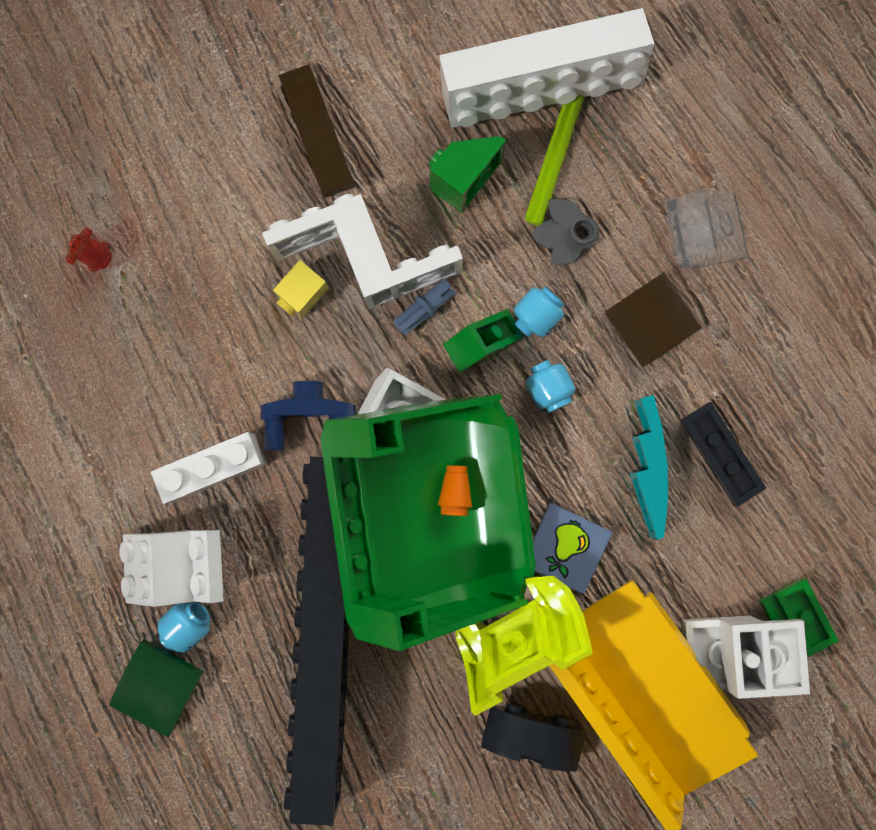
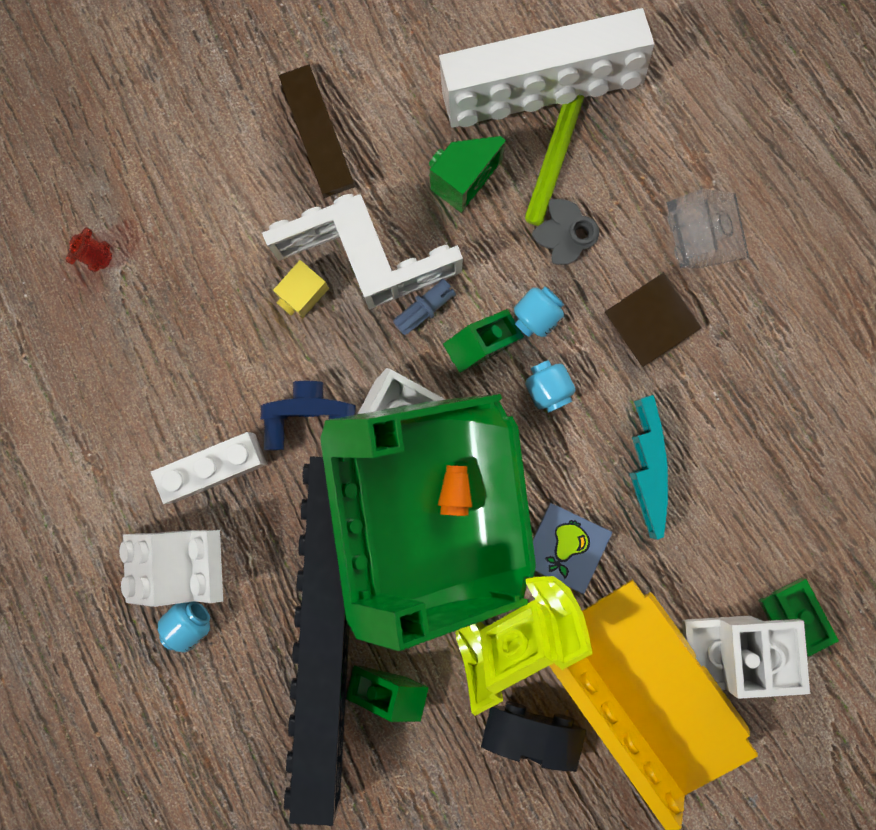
(155, 688): dark green slope -> none
(387, 694): none -> green slope
(722, 454): black plate -> none

